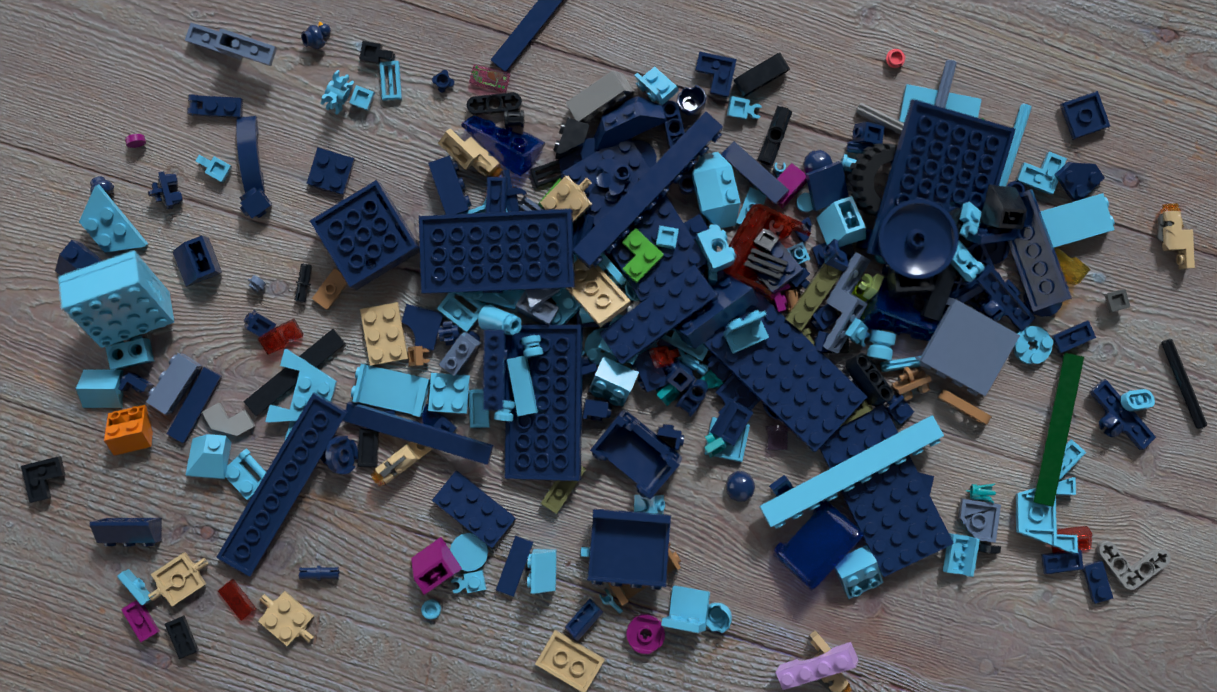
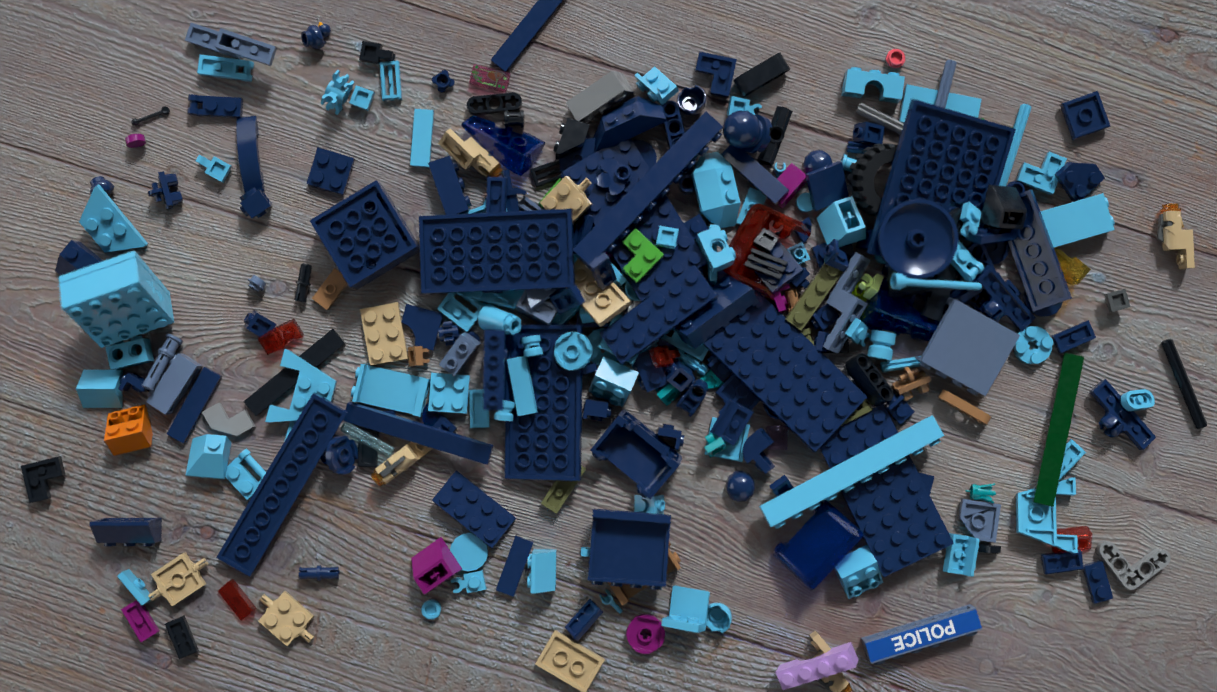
(165, 110): none -> black hinge
(165, 354): none -> sand blue pin
(196, 260): dark blue slope -> none
(225, 67): none -> medium azure plate
(367, 439): none -> clear light blue axle
(422, 138): none -> medium azure tile
(567, 299): none -> dark blue plate
(573, 351): none -> medium azure tile
(602, 271): none -> dark blue plate
(747, 131): none -> dark blue tile
(747, 332): medium azure bracket -> none
(754, 448): none -> dark blue brick
(889, 84): none -> medium azure arch
(899, 281): none -> medium azure piece
(921, 634): none -> brick

